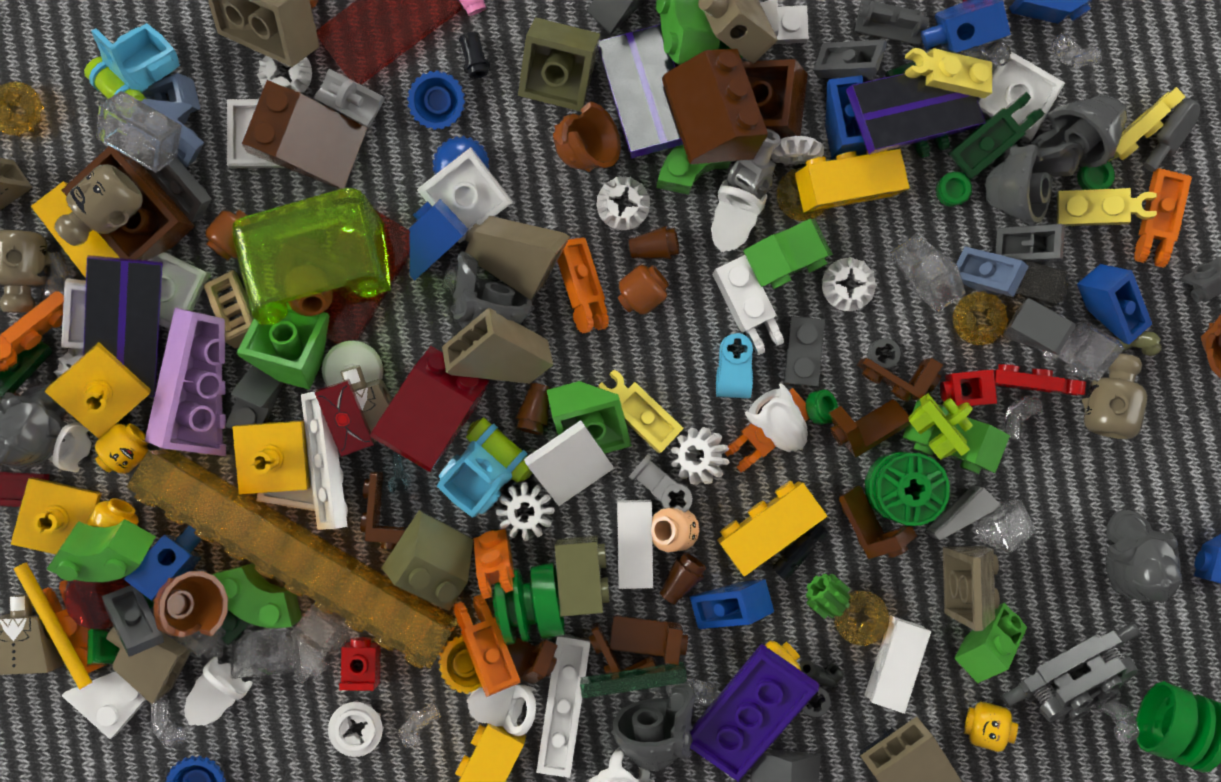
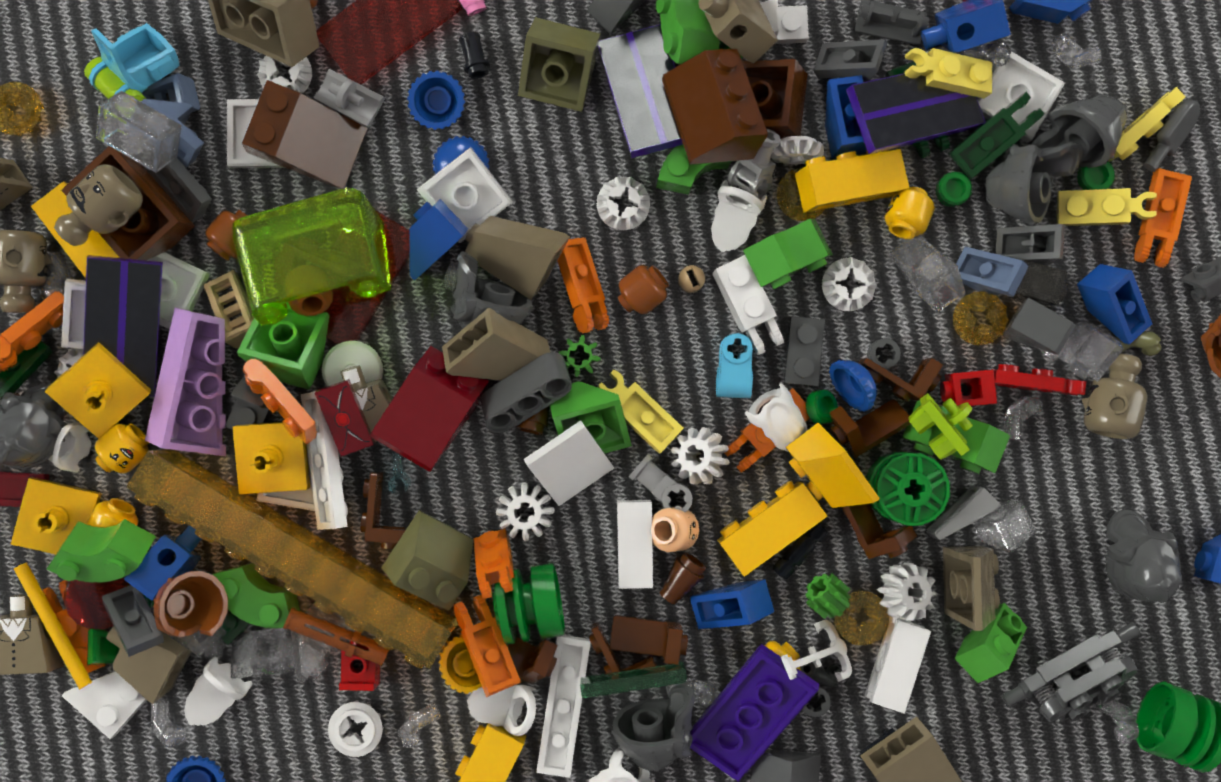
(279, 399): none -> orange hinge
(296, 622): none -> dark orange pin
(485, 466): medium azure piece -> none
(525, 392): none -> dark grey beam
(573, 348): none -> bright green gear
(579, 575): olive brick -> none
(588, 139): dark orange helmet -> none
(655, 244): reddish brown cone -> none
(685, 282): none -> tan hinge
(829, 469): none -> yellow slope
(837, 647): none -> white piece
(854, 384): none -> blue hat
(907, 592): none -> white gear
(909, 213): none -> yellow head
(990, 726): yellow head -> none

